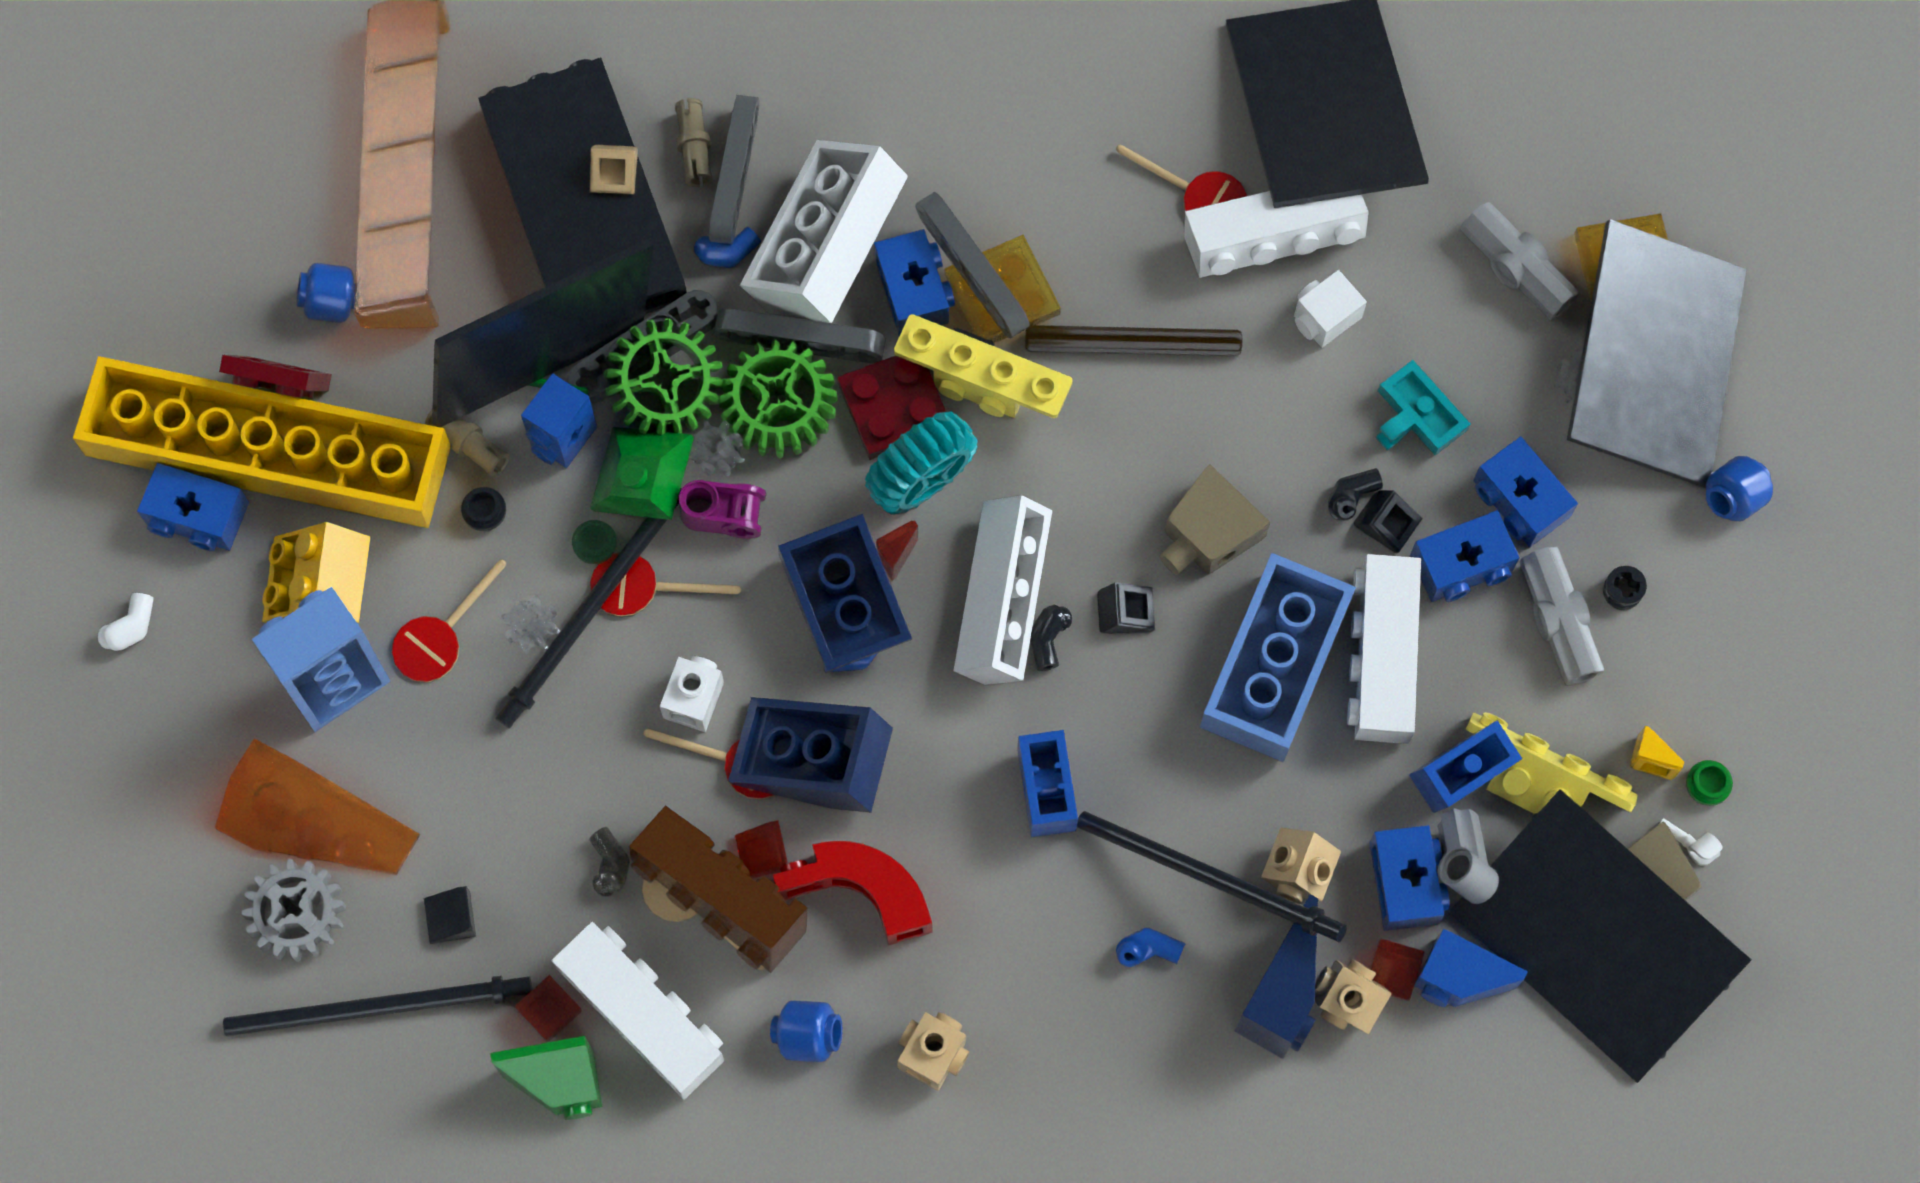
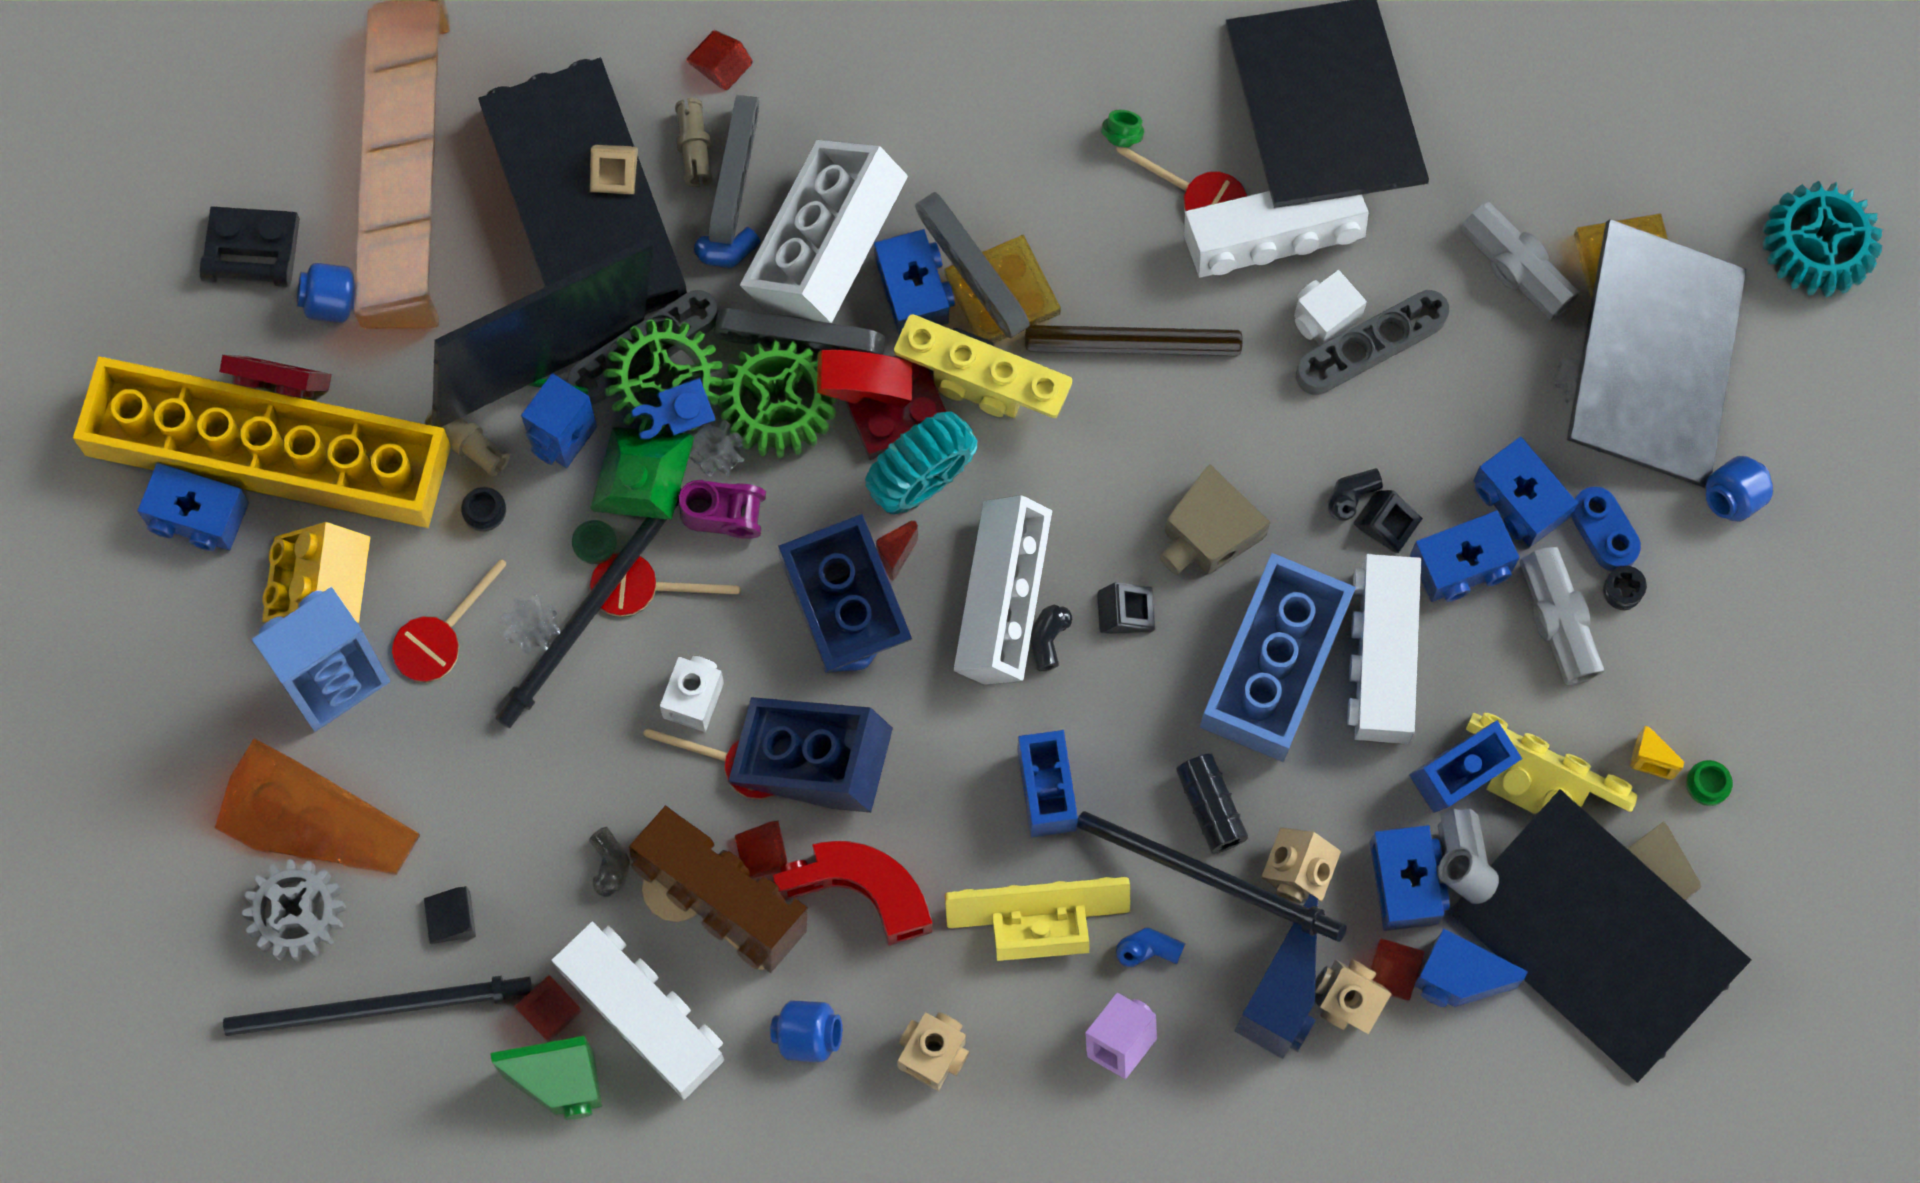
(130, 628): white arm -> none
(250, 234): none -> black plate
(680, 408): none -> blue plate
(720, 59): none -> clear red slope
(864, 374): none -> red slope
(1039, 917): none -> light yellow bracket
(1121, 1035): none -> lavender brick
(1123, 128): none -> green plate
(1212, 803): none -> black axle
(1369, 337): none -> dark grey beam
(1421, 409): teal plate -> none
(1603, 527): none -> blue plate
(1701, 851): white hand -> none
(1836, 220): none -> teal gear

